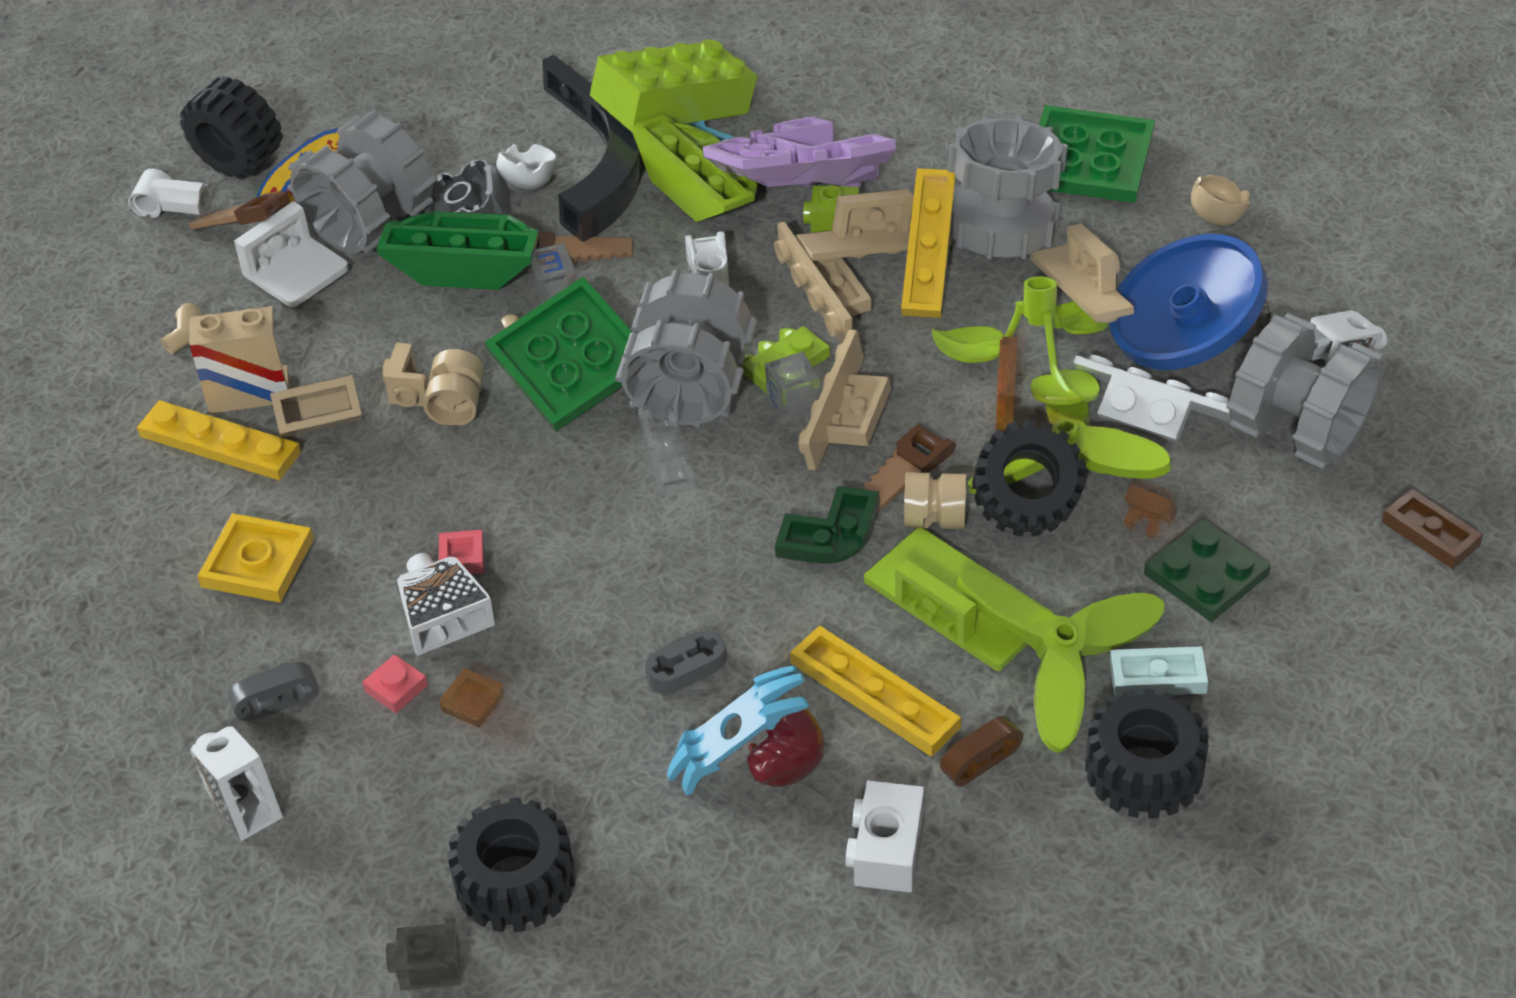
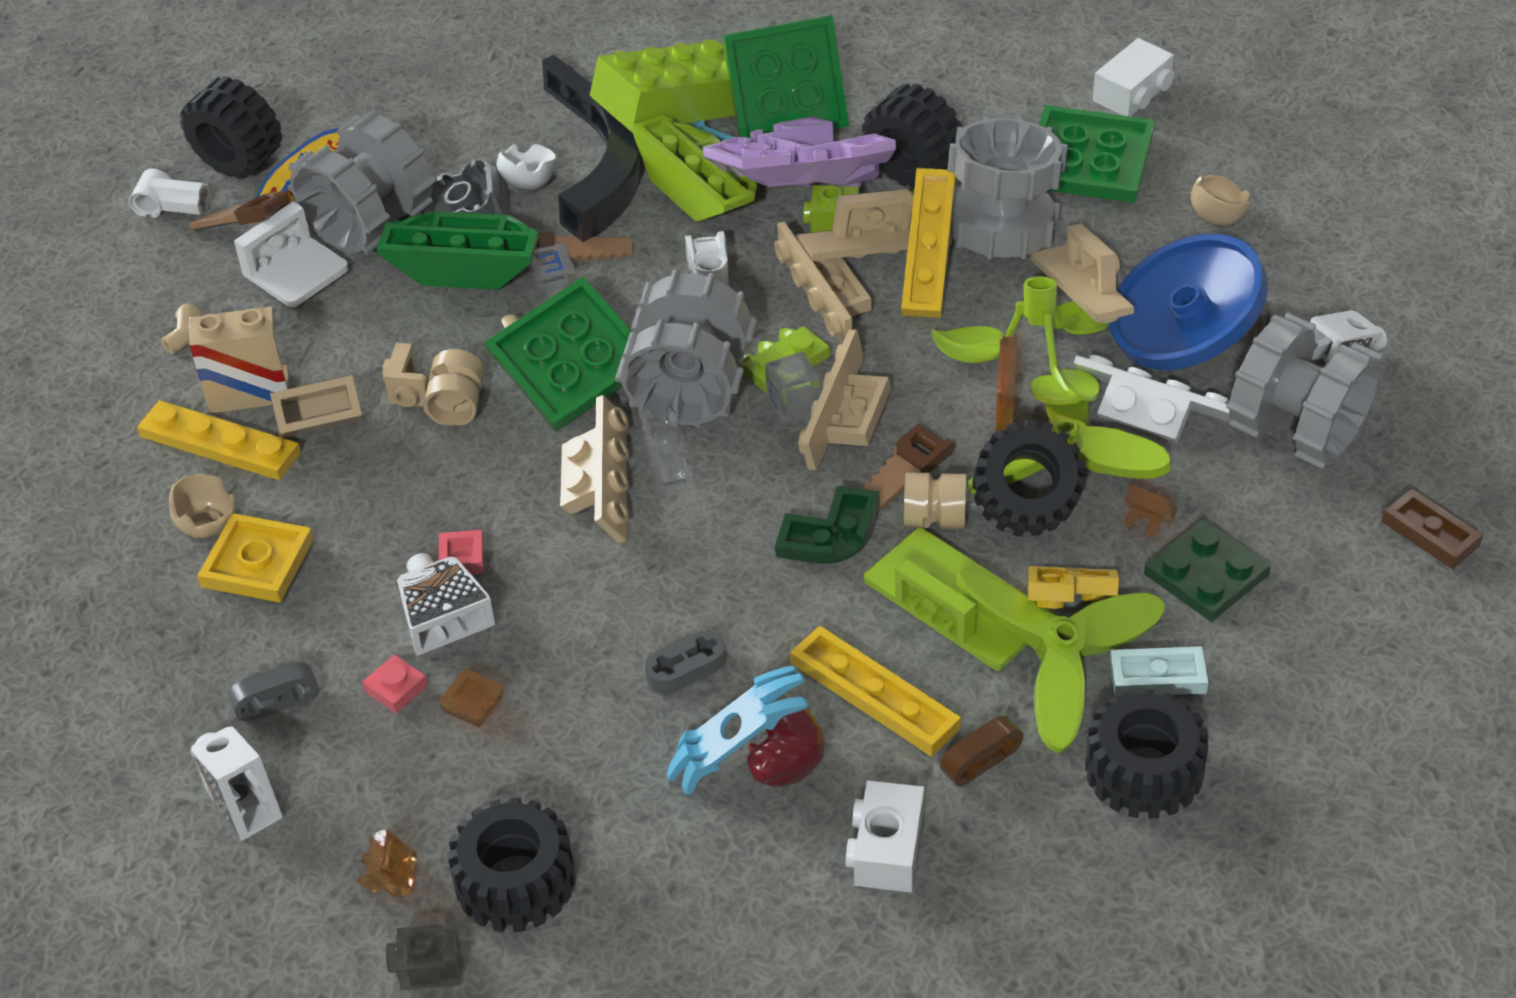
(198, 499): none -> tan hair
(388, 865): none -> clear orange tile
(597, 470): none -> tan bracket
(785, 74): none -> green plate
(921, 127): none -> black tyre
(1058, 585): none -> yellow plate
(1133, 77): none -> white brick

